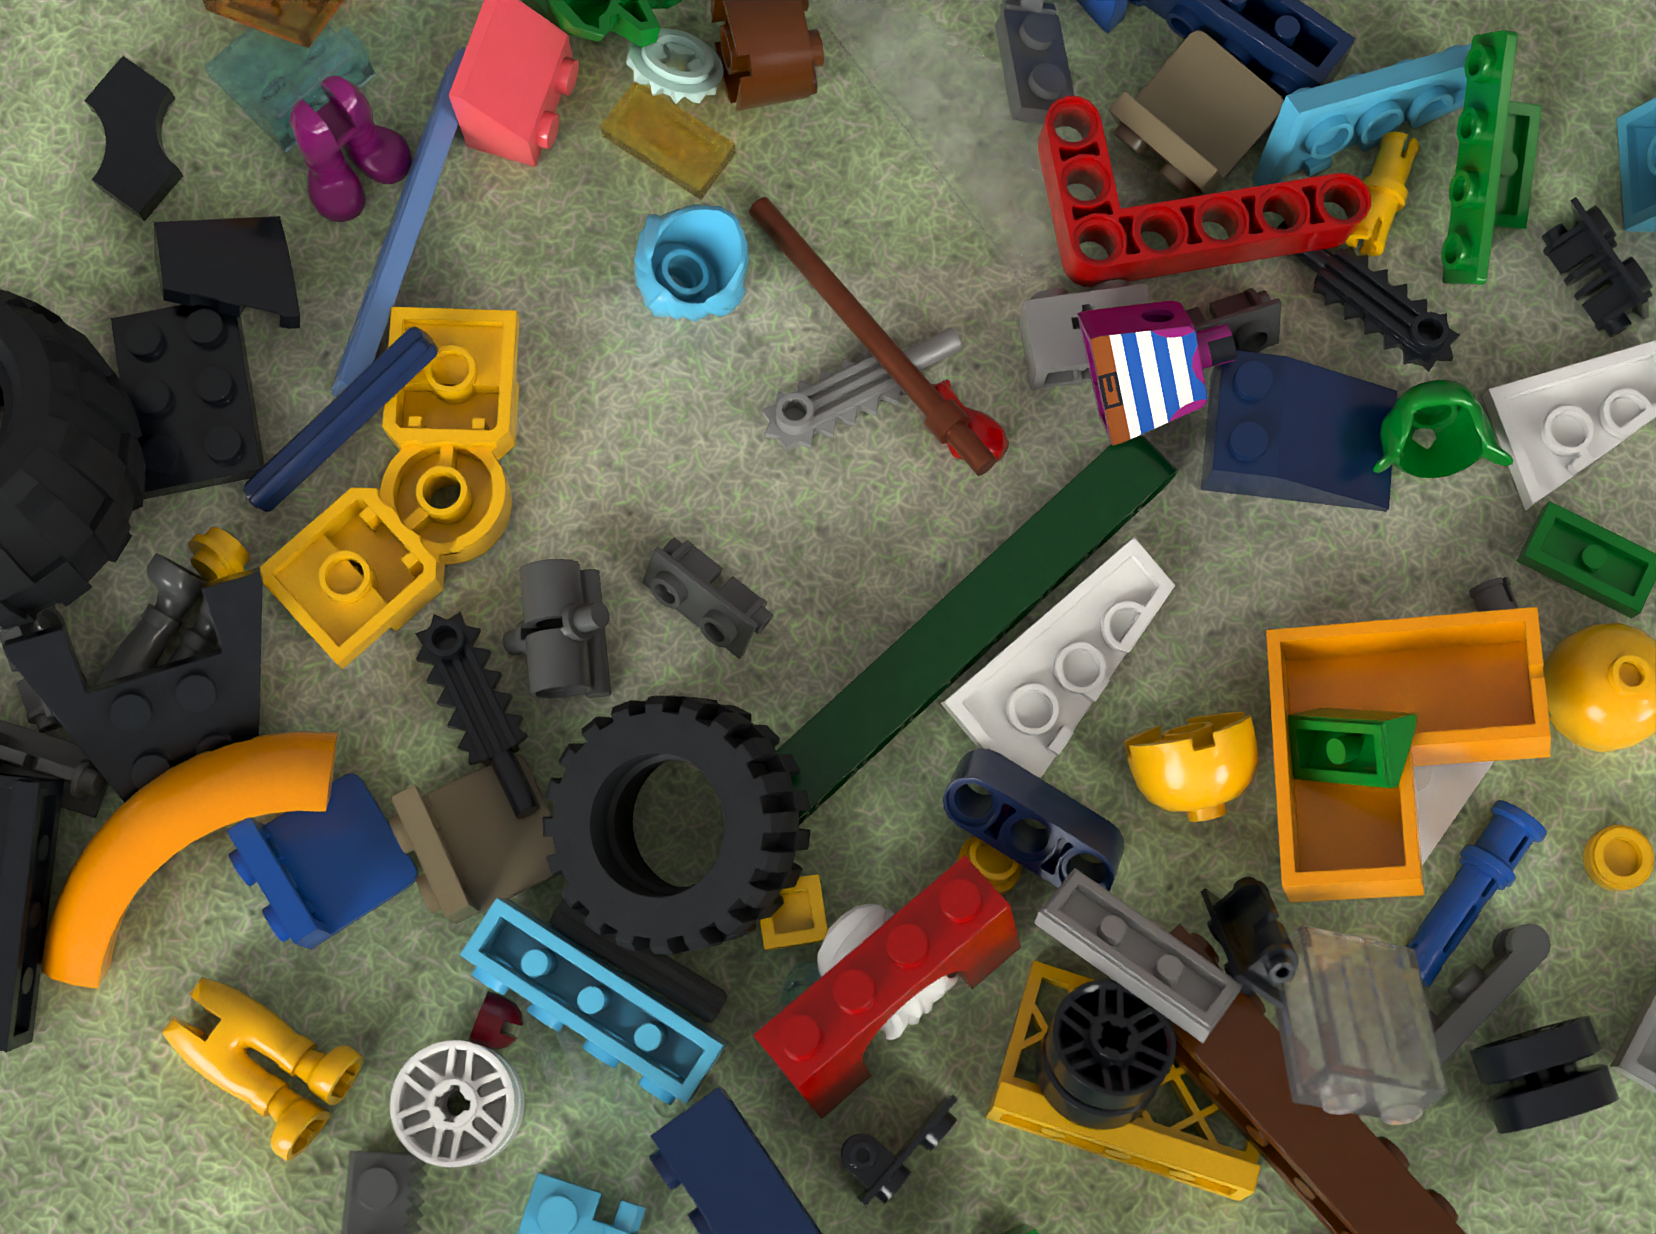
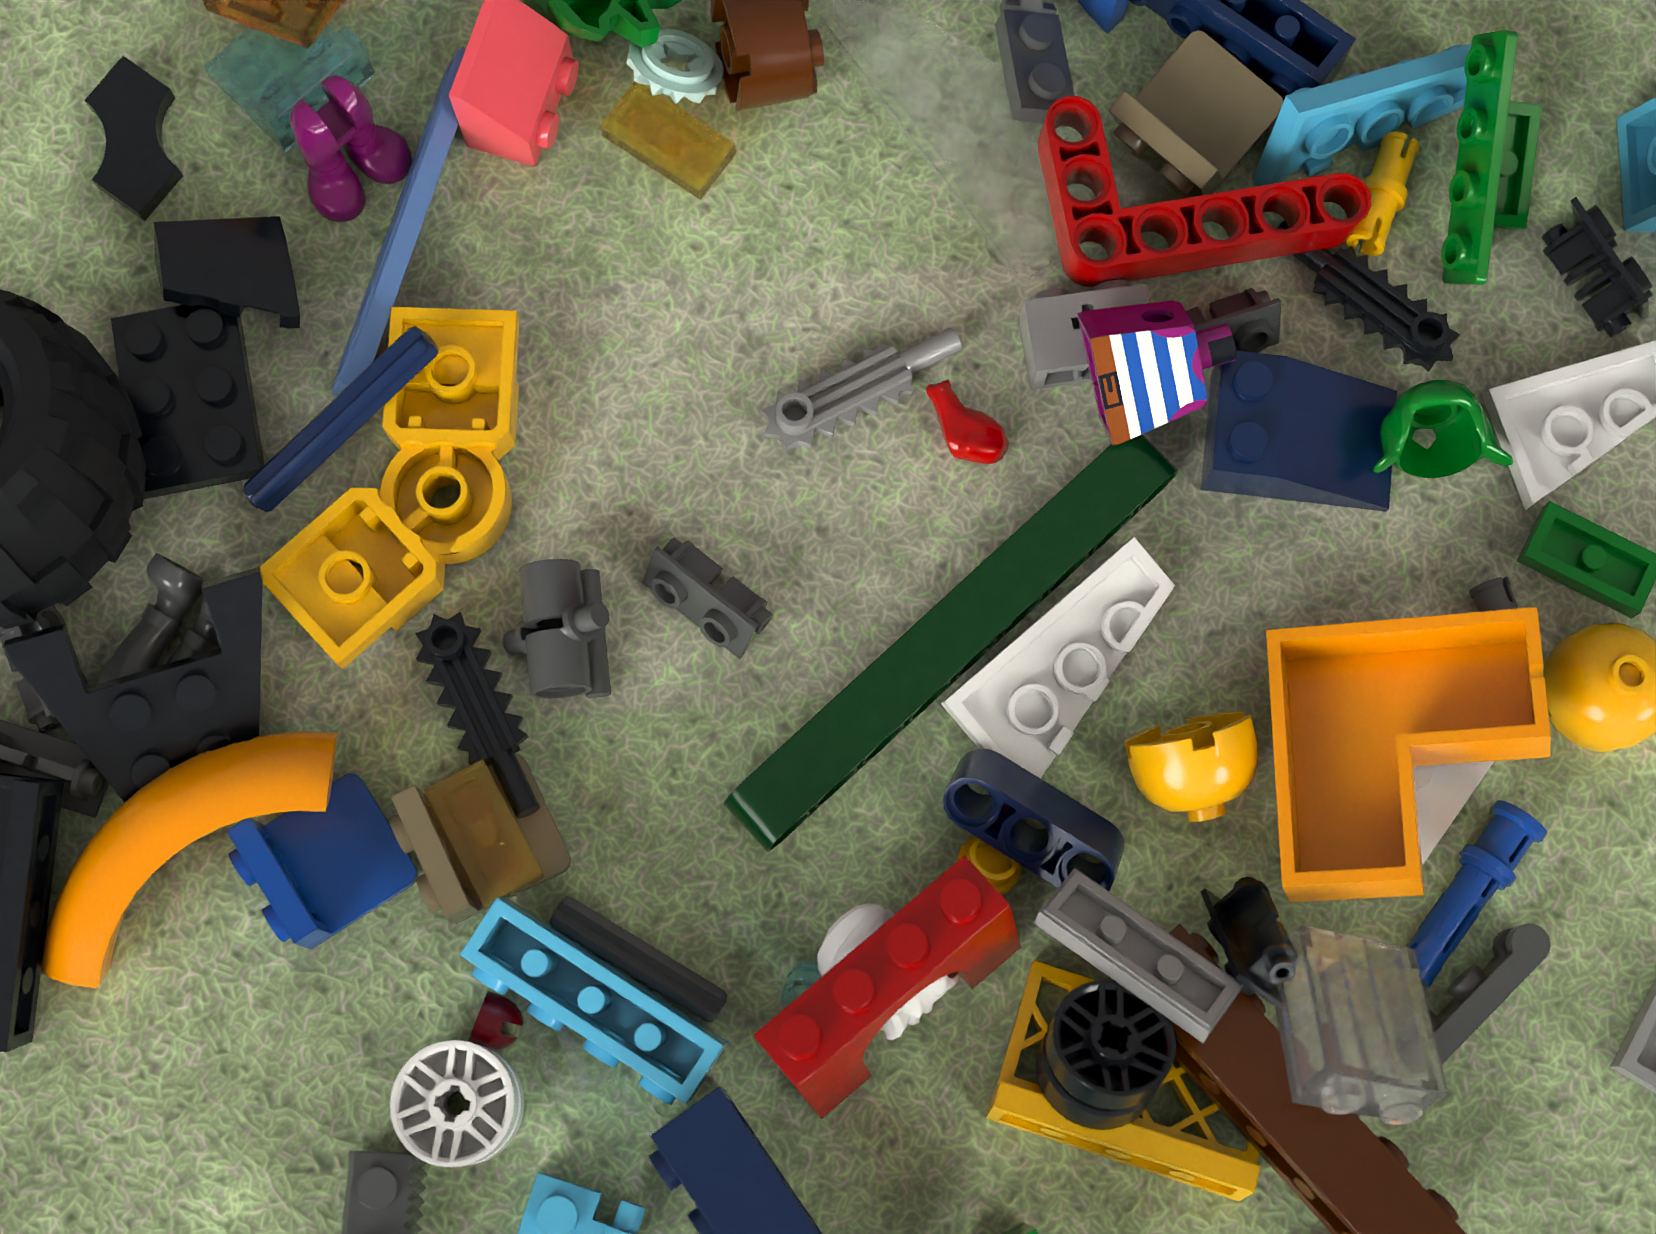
(217, 554): yellow plate -> none
(225, 1063): yellow piece -> none
(484, 833): none -> clear yellow plate
(597, 835): black tyre -> none
(692, 262): medium azure hair -> none
(799, 919): yellow plate -> none
(879, 1168): black hinge -> none
(943, 416): copper bar -> none
(1351, 745): green slope -> none
(1544, 1075): black wheel -> none
(1618, 858): yellow tile -> none

